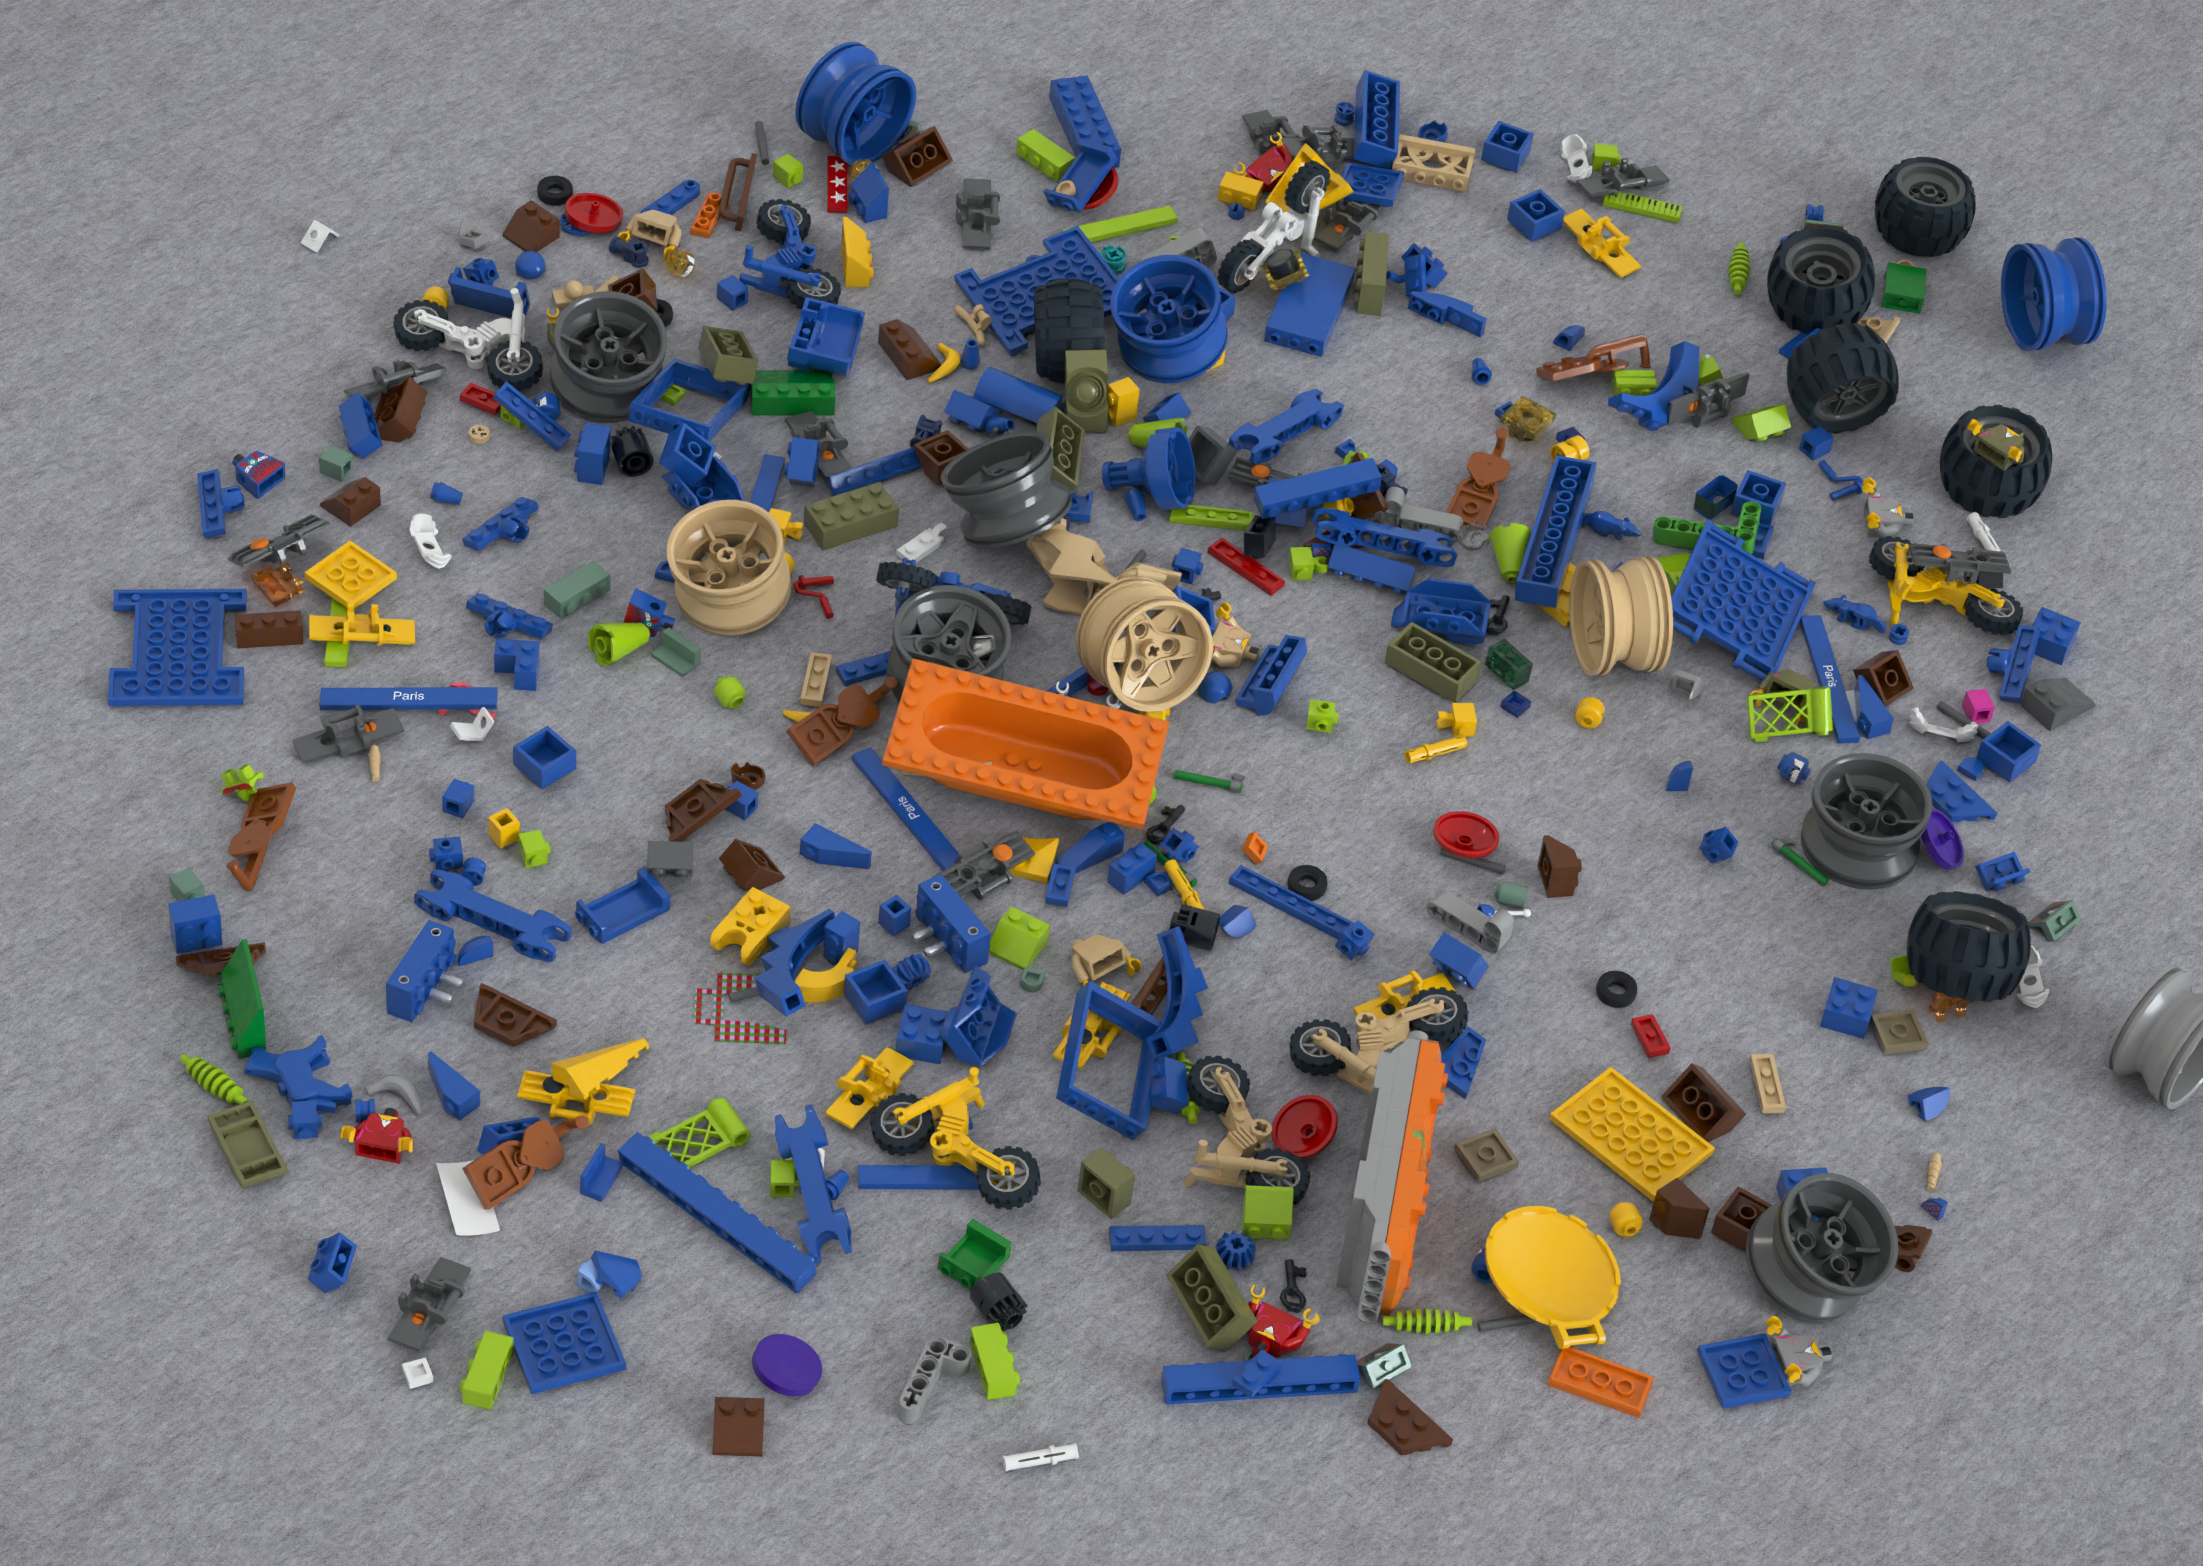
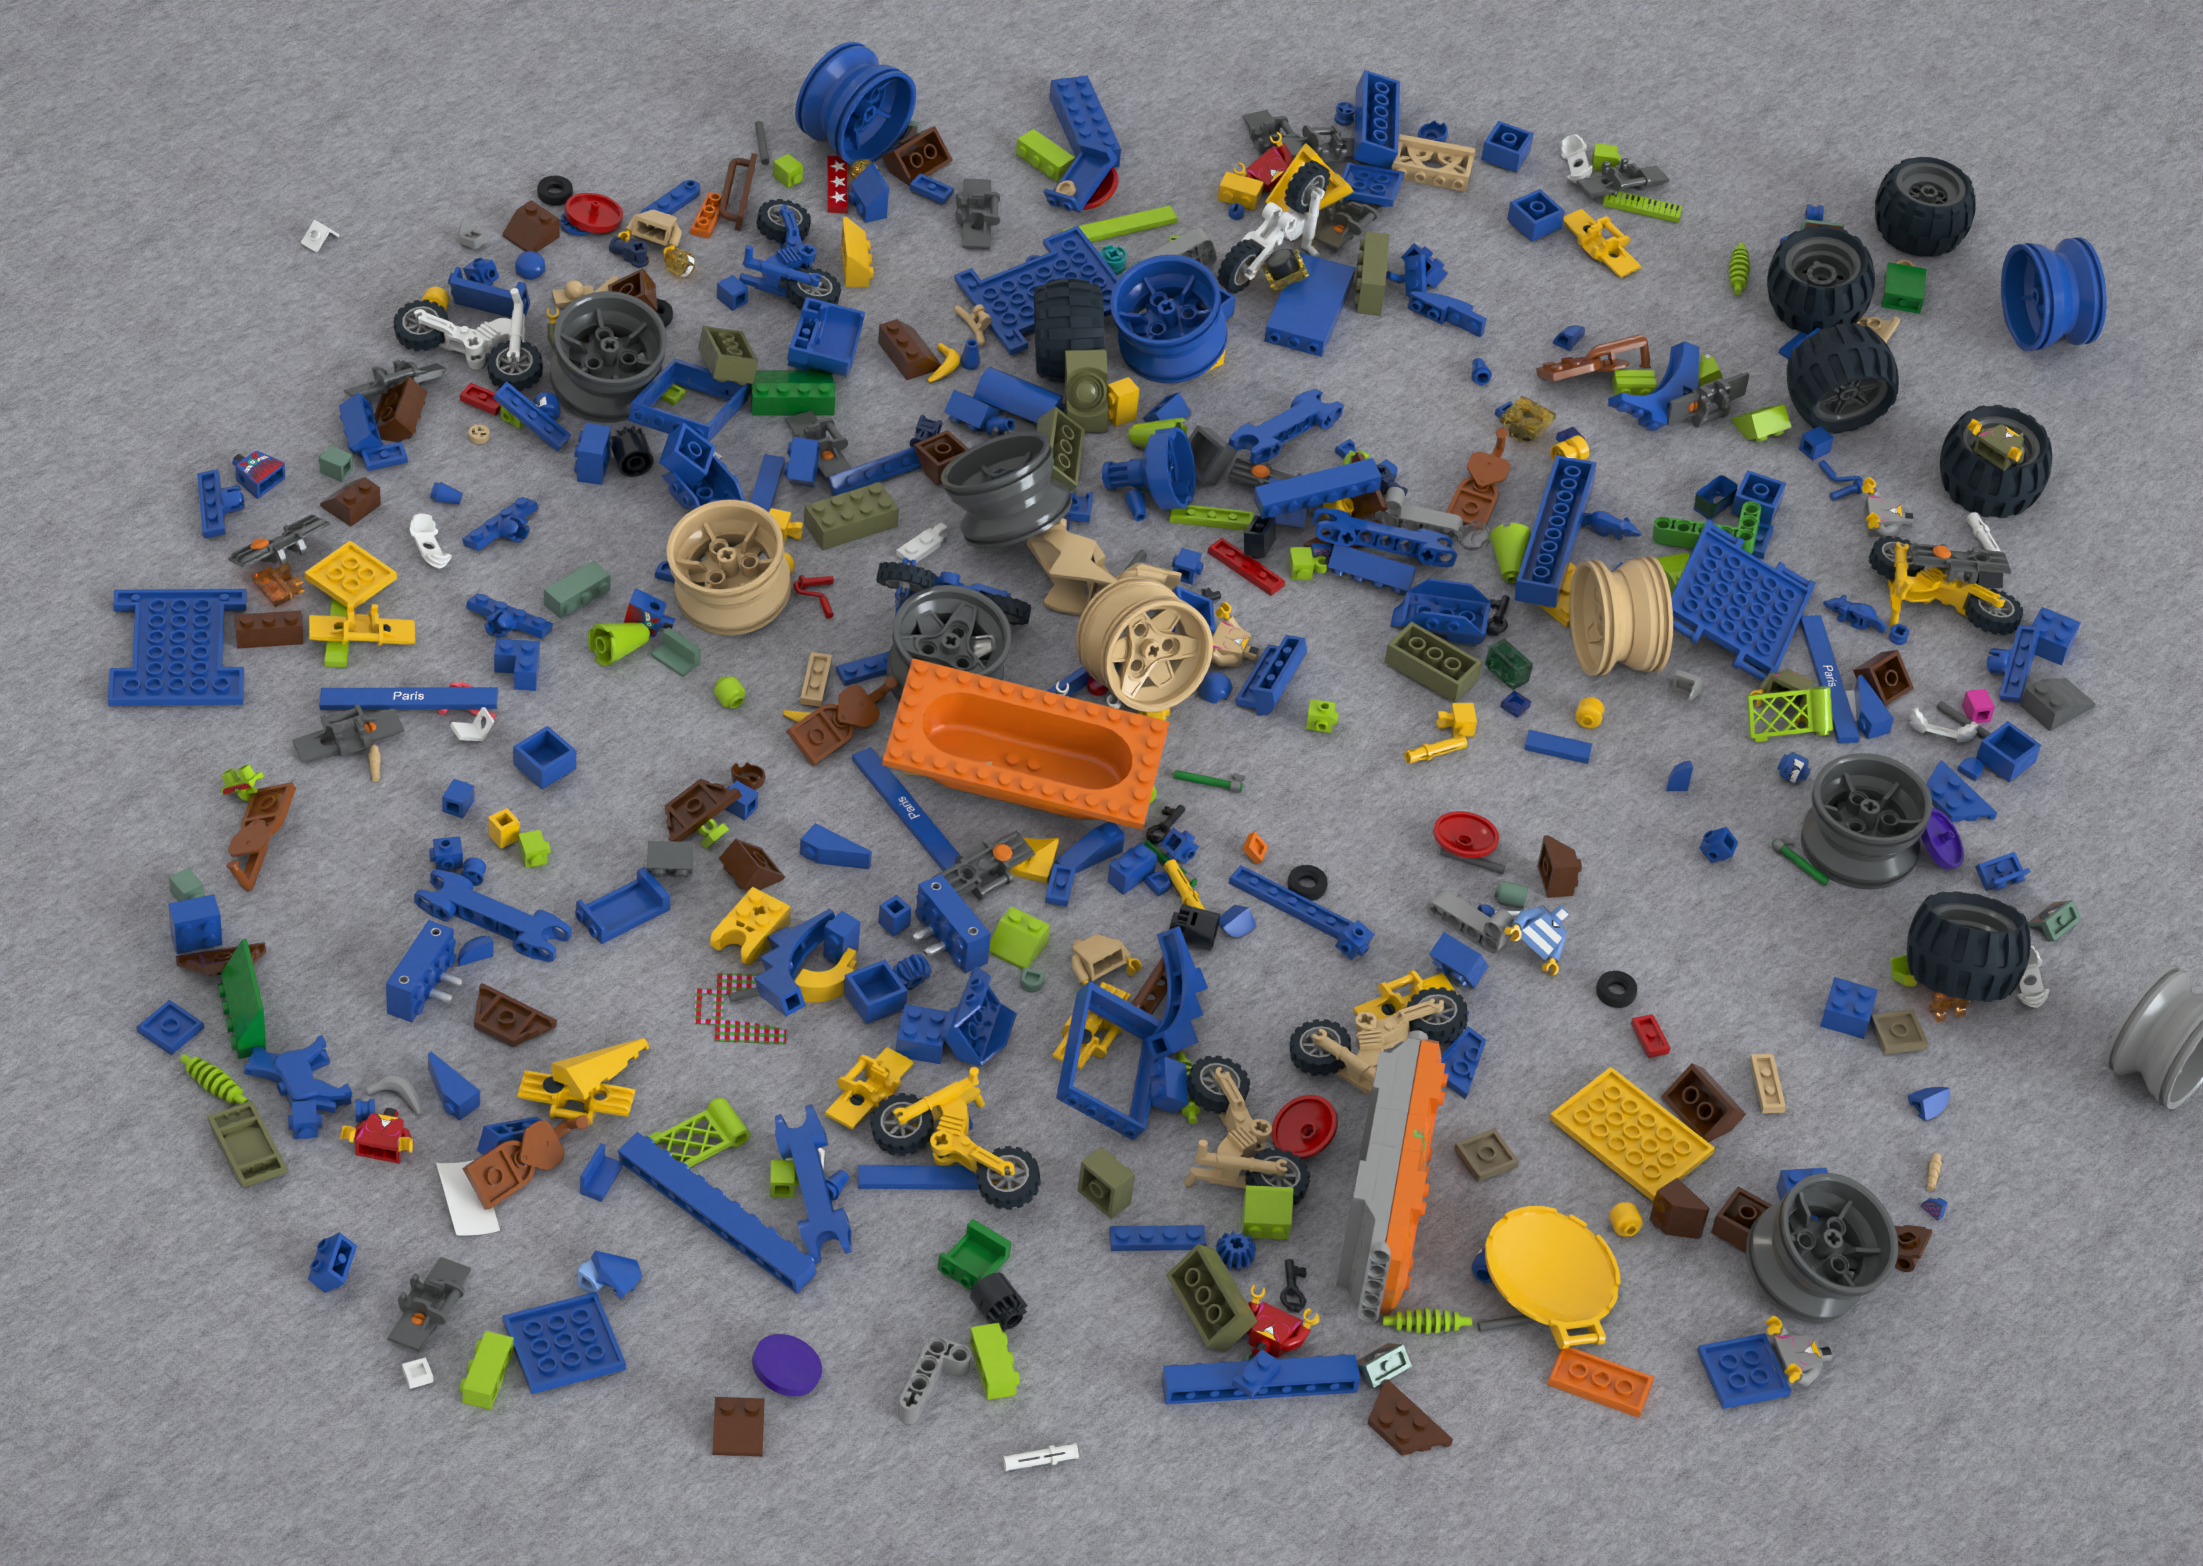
(170, 1027): none -> blue tile
(384, 456): none -> blue plate
(713, 834): none -> lime tile
(931, 188): none -> blue plate
(1542, 932): none -> torso
(1558, 746): none -> blue tile

